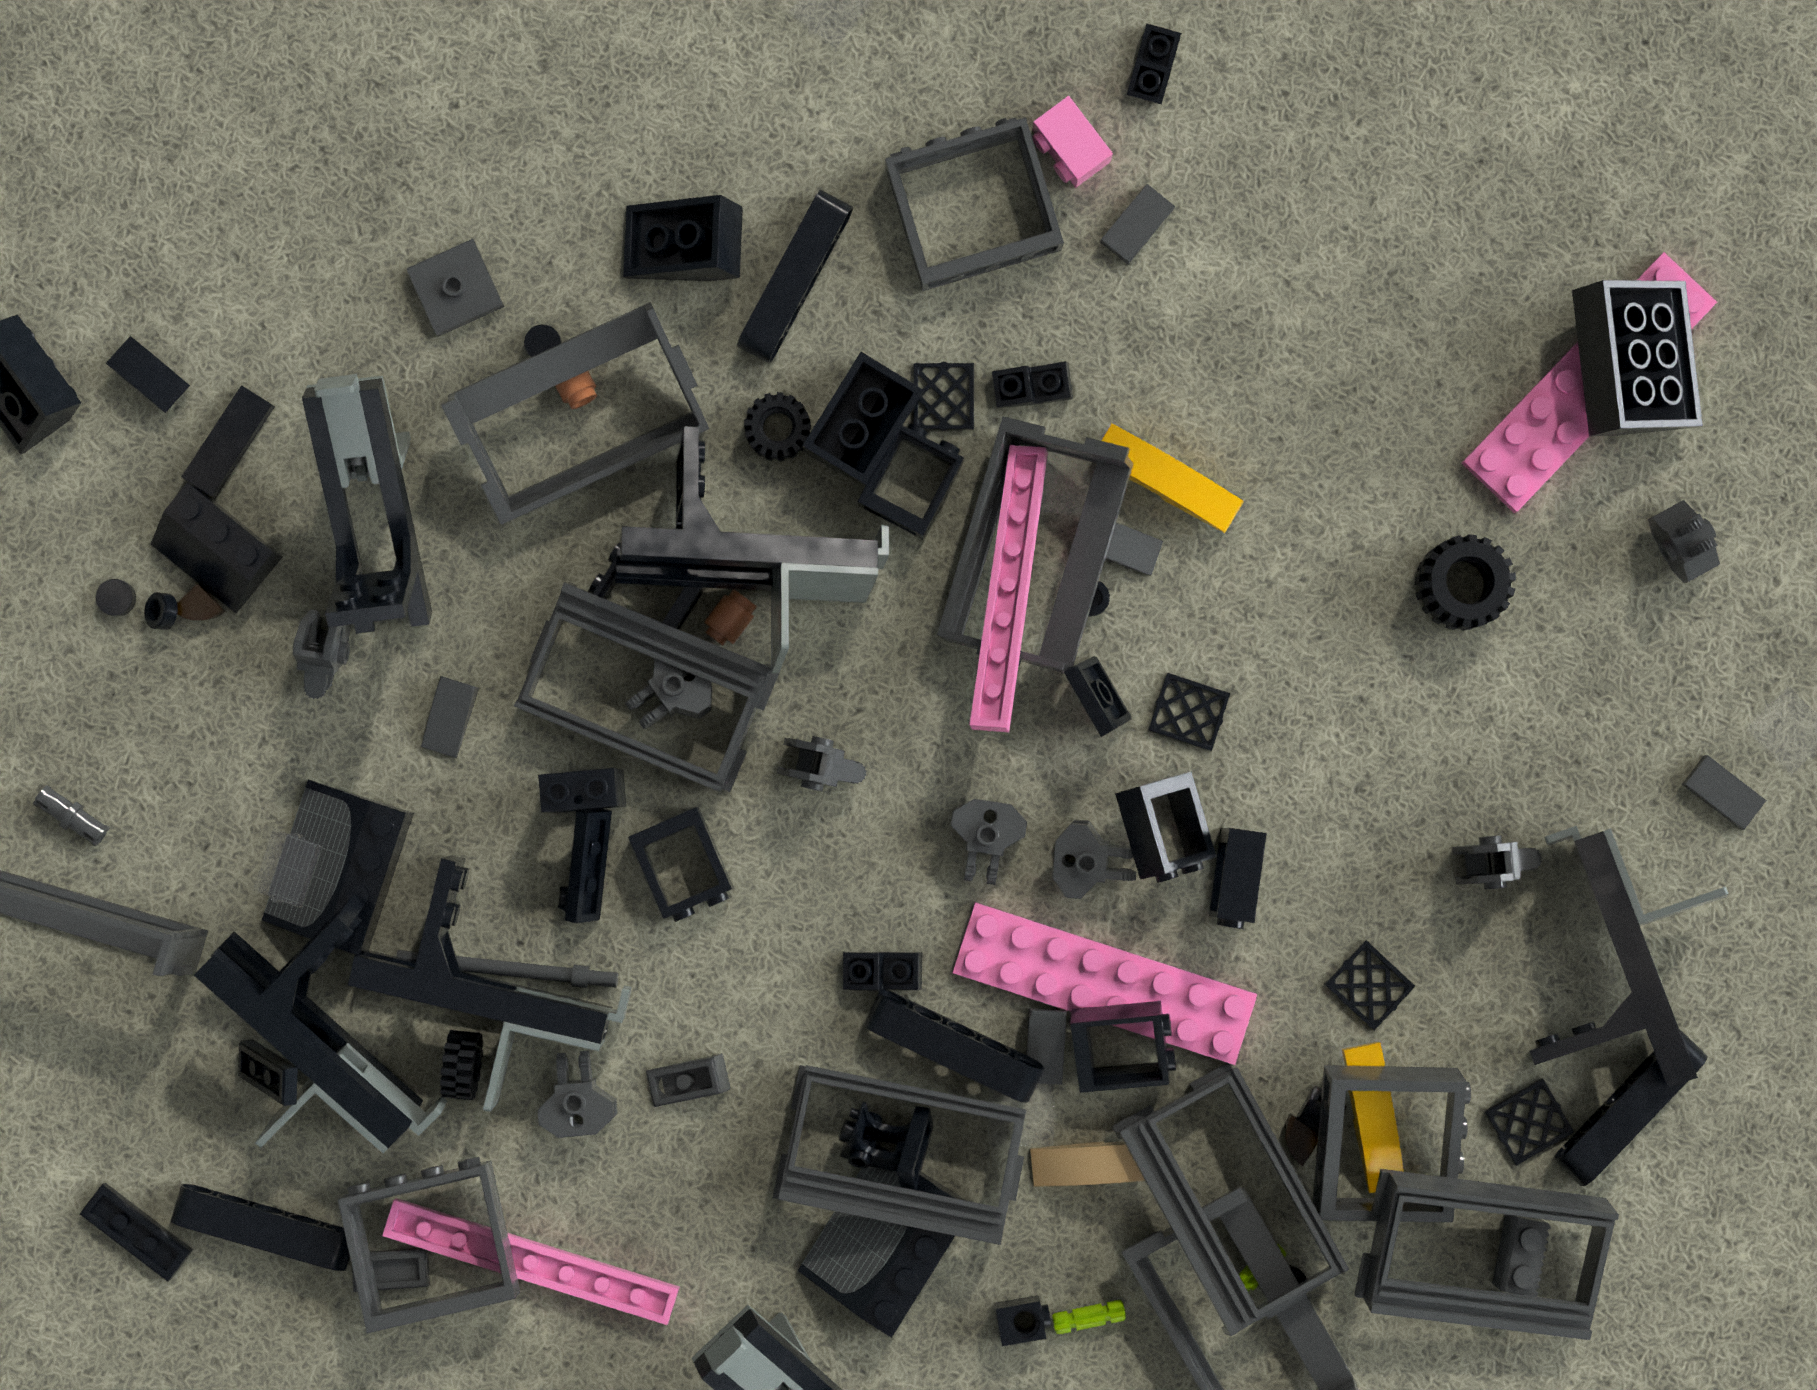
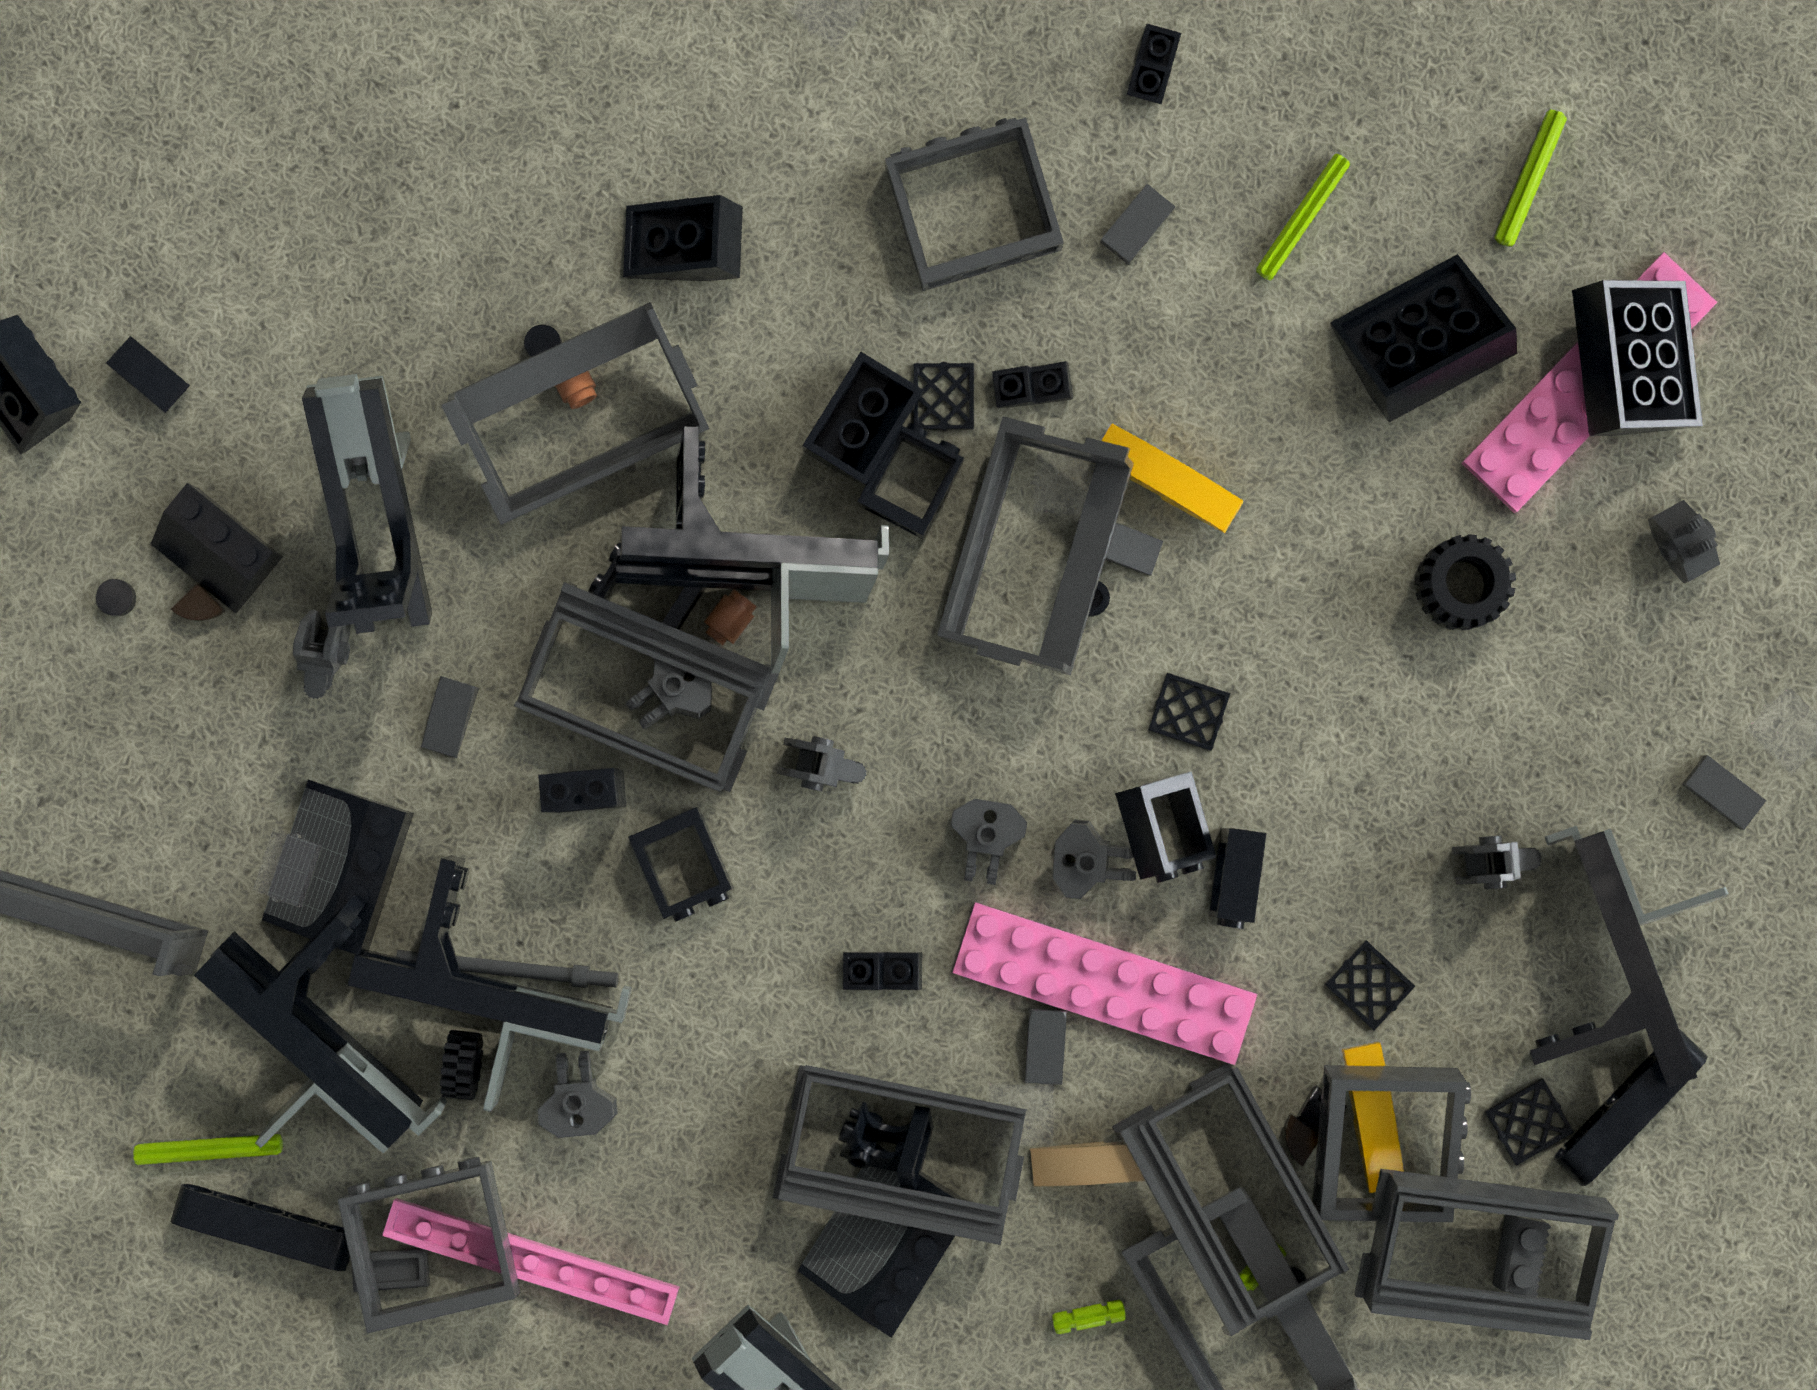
(71, 815): dark grey pin -> none
(136, 1232): black tile -> none
(161, 611): black tile -> none
(205, 1149): none -> lime axle
(228, 441): black tile -> none
(268, 1072): black tile -> none
(455, 287): dark grey plate -> none
(584, 891): black hinge -> none
(689, 1080): dark grey slope -> none
(777, 405): black tyre -> none
(794, 276): black beam -> none
(954, 1046): black beam -> none
(1008, 589): bright pink plate -> none
(1009, 1332): black brick -> none
(1070, 142): bright pink brick -> none
(1098, 695): black plate -> none
(1122, 1076): black window -> none
(1302, 216): none -> lime axle
(1425, 337): none -> black slope
(1530, 178): none -> lime axle

